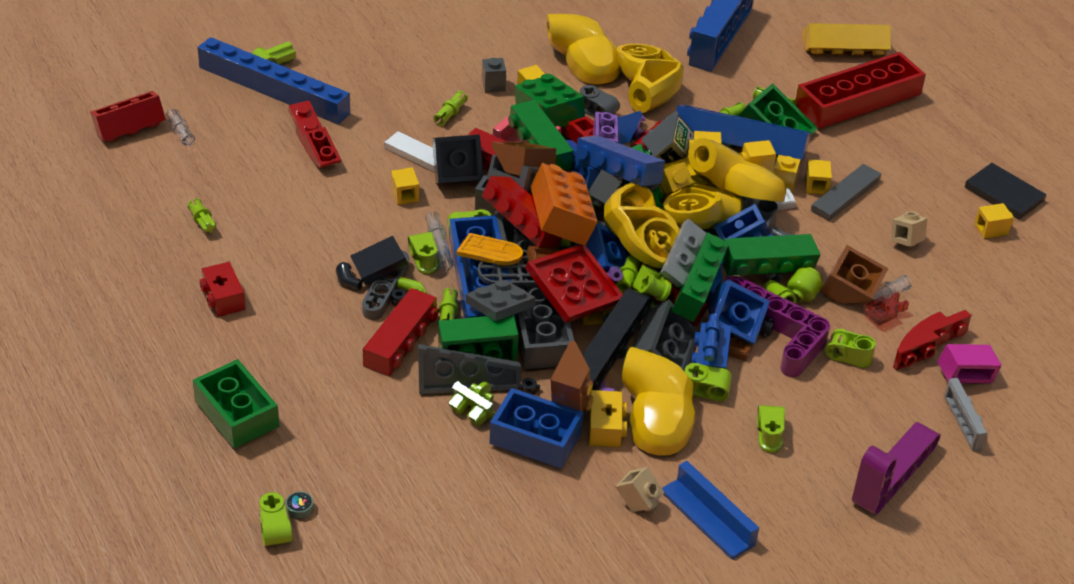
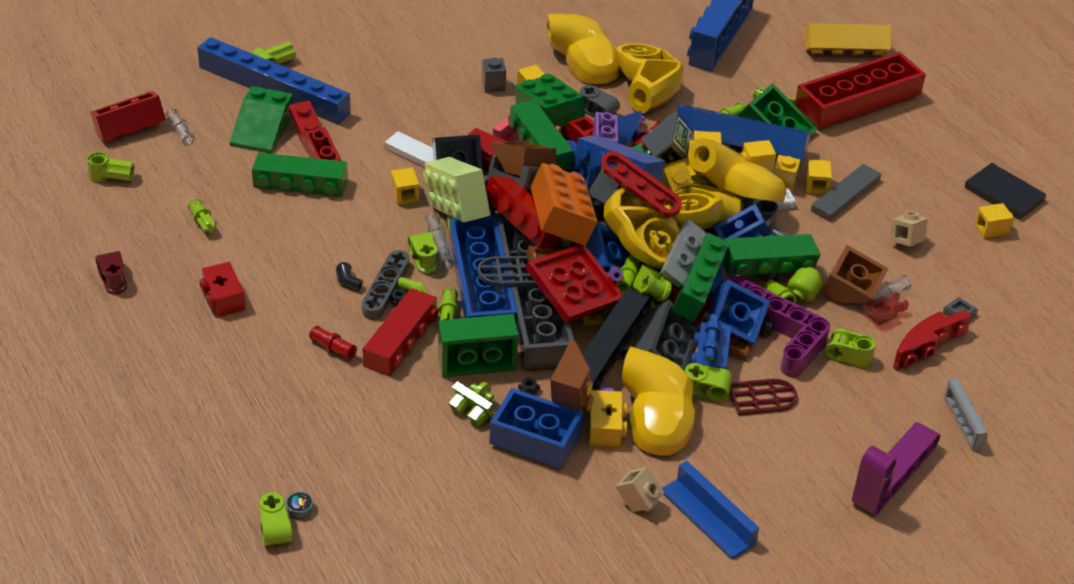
(102, 168): none -> lime piece
(112, 271): none -> dark red piece
(236, 403): green brick -> none
(261, 119): none -> green slope
(300, 174): none -> green brick
(333, 342): none -> red pin
(379, 260): black tile -> none
(444, 367): dark grey wing -> none
(450, 108): lime pin -> none
(456, 189): none -> yellowish green brick
(490, 250): light orange window -> none
(500, 300): dark grey plate -> none
(641, 184): none -> red plate
(756, 402): none -> dark red window
(770, 427): lime piece -> none
(959, 305): none -> dark grey tile
(969, 363): dark pink brick -> none

